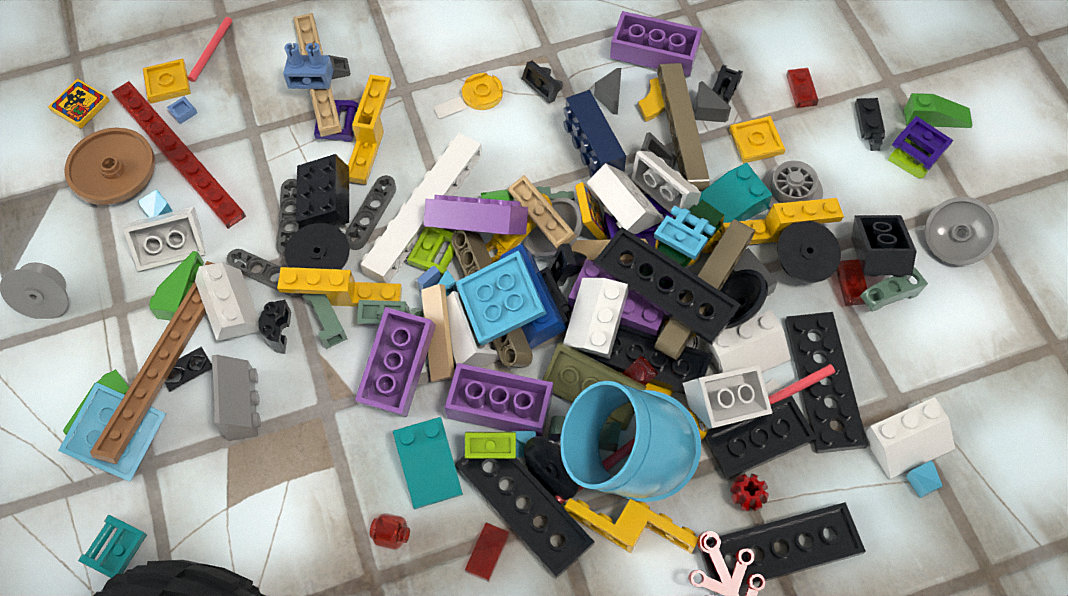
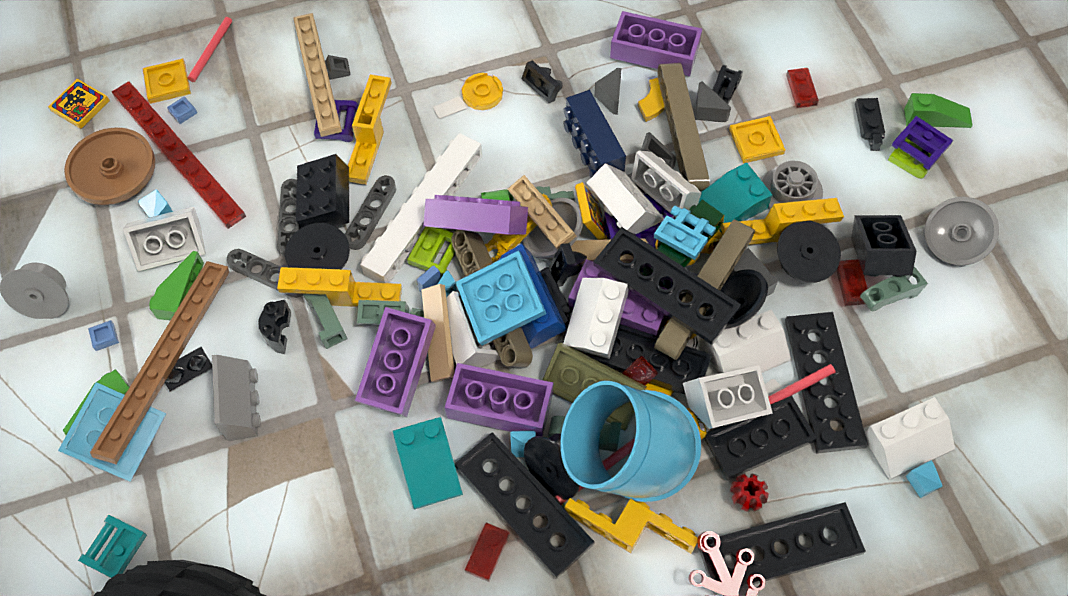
(103, 335): none -> medium blue tile
(226, 301): white slope -> none
(309, 70): medium blue brick -> none
(389, 531): clear red head -> none
(490, 444): lime plate -> none

